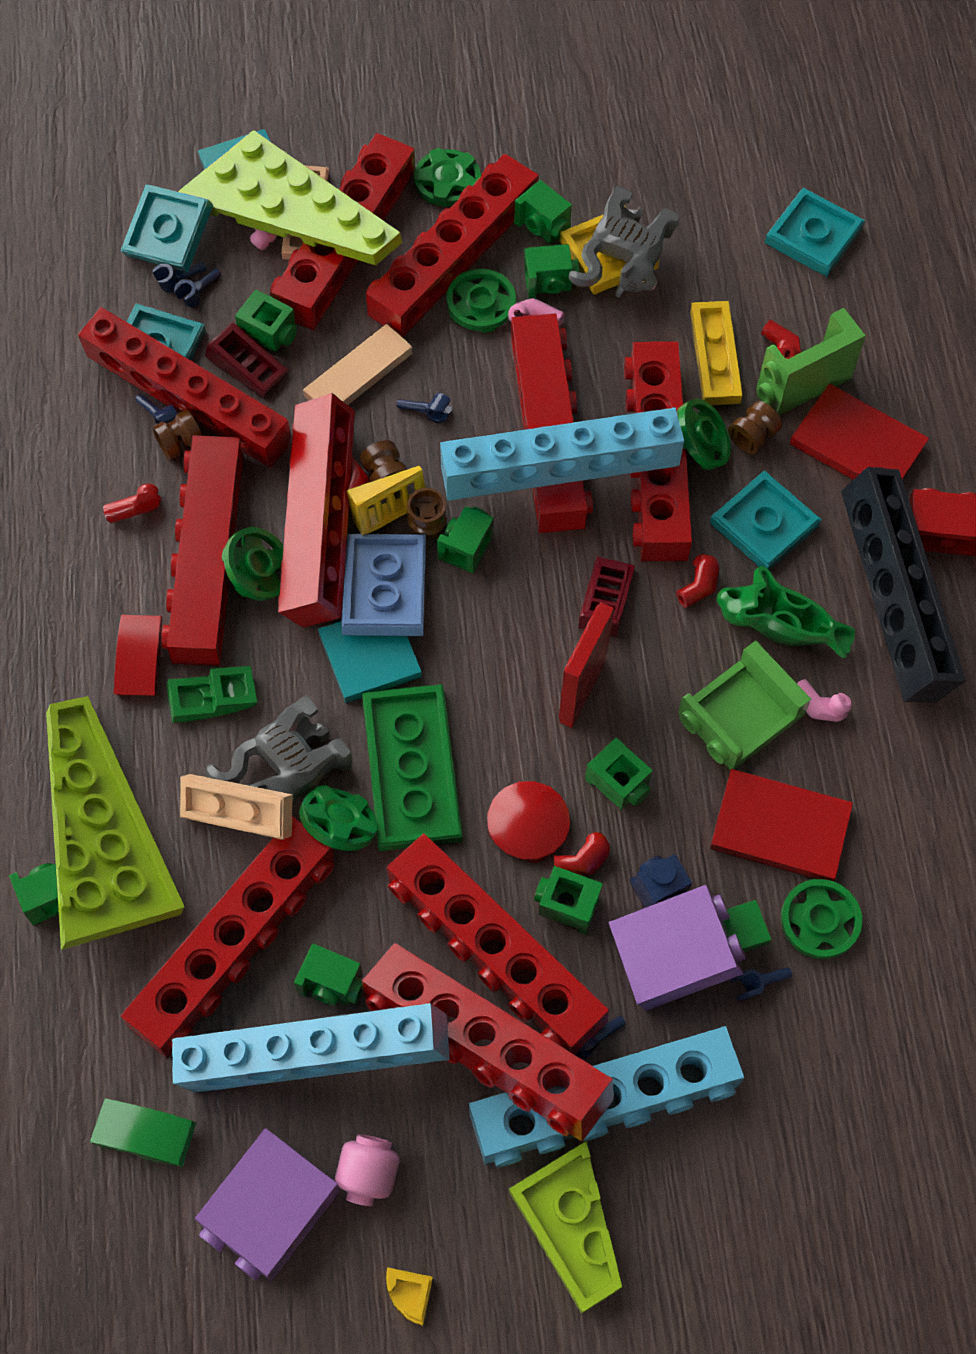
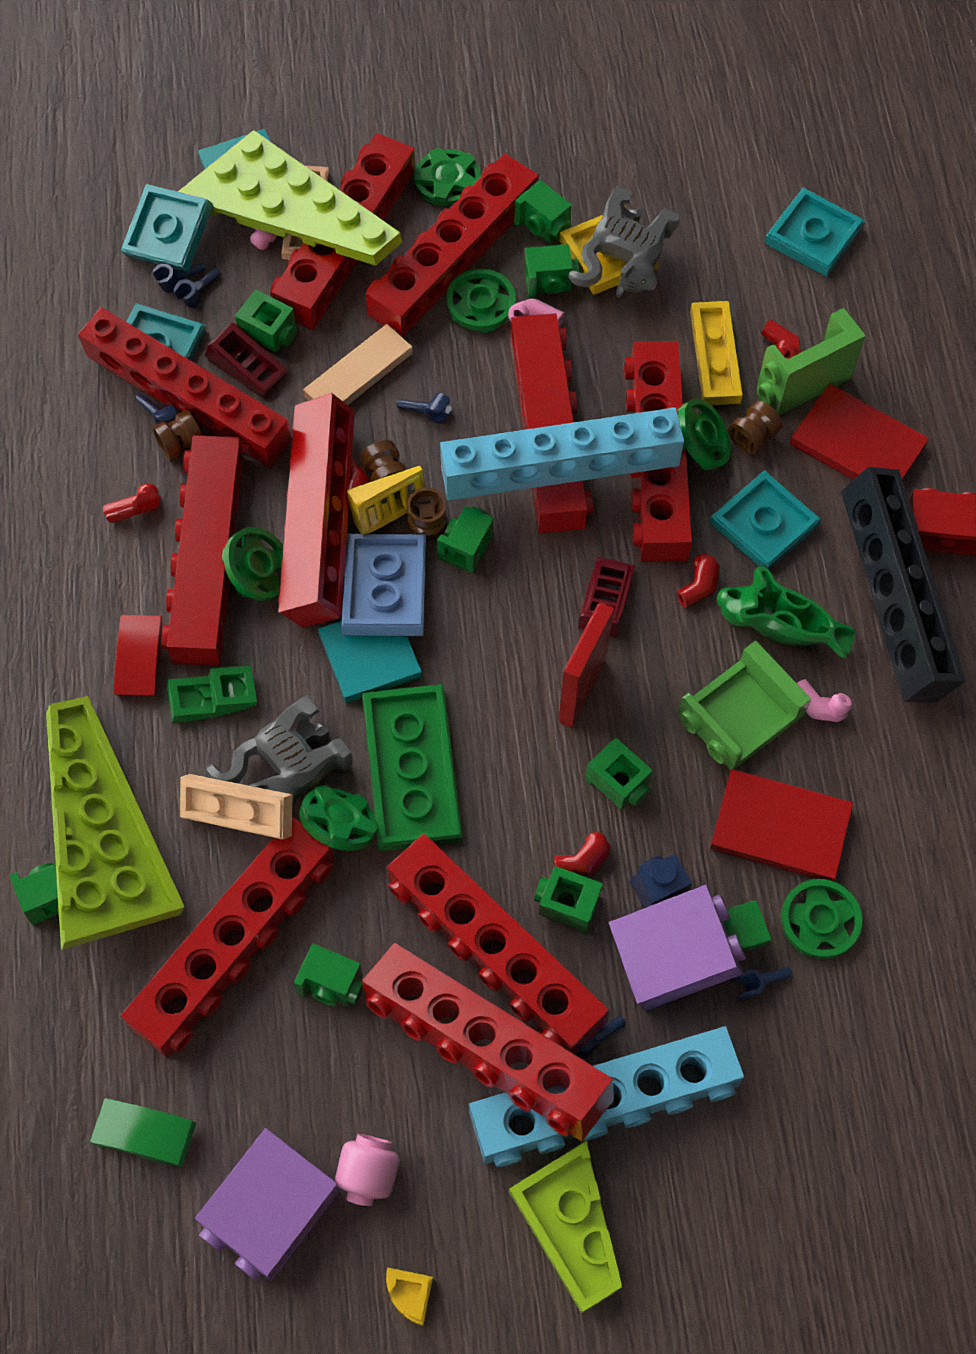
(311, 1048): medium azure brick -> none
(528, 820): red dish -> none

